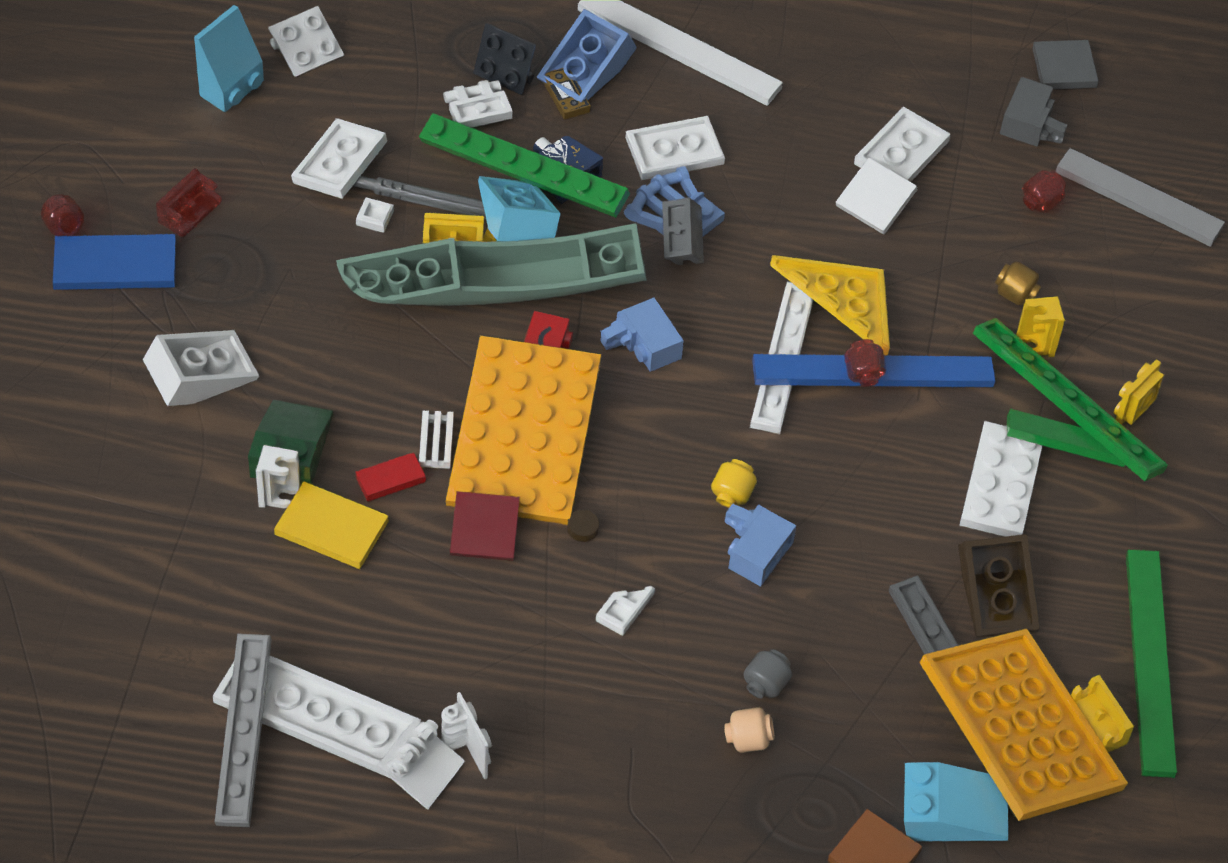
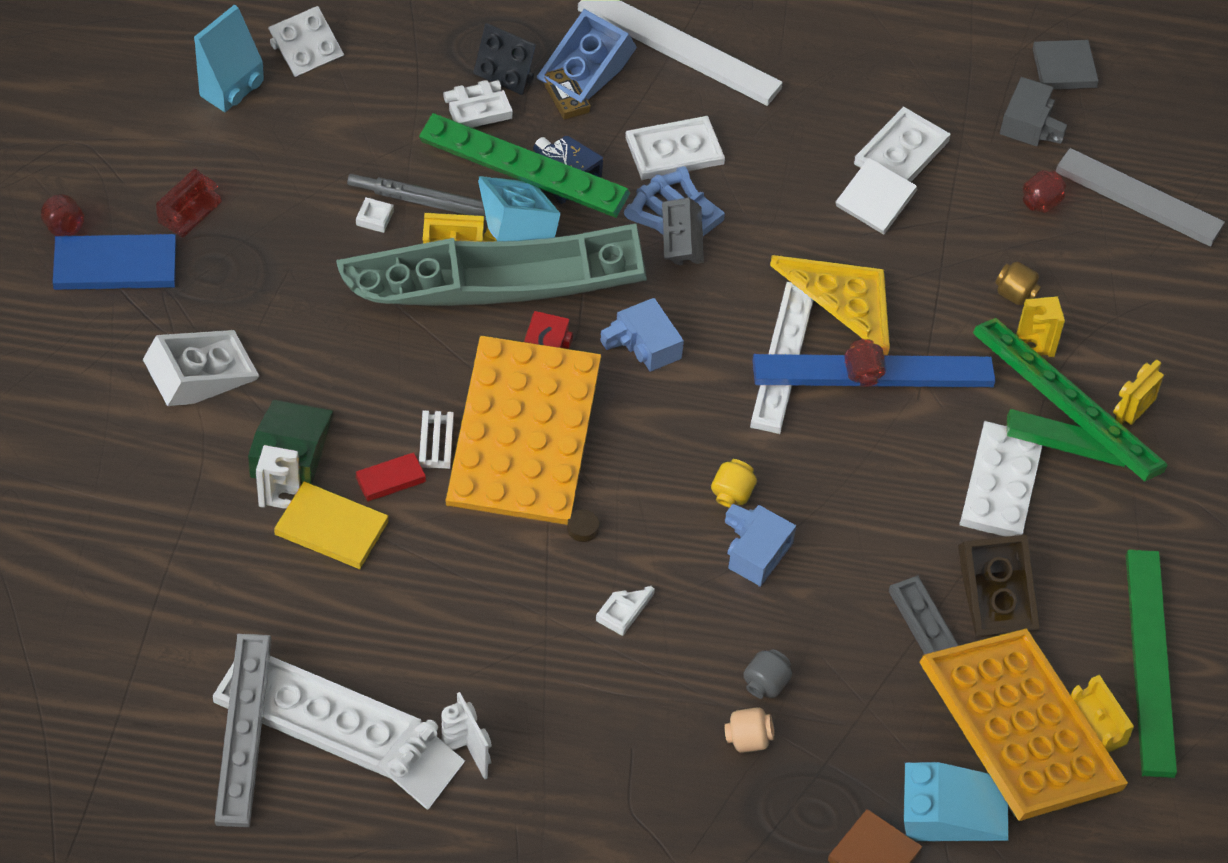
(339, 158): white plate -> none
(484, 526): dark red tile -> none

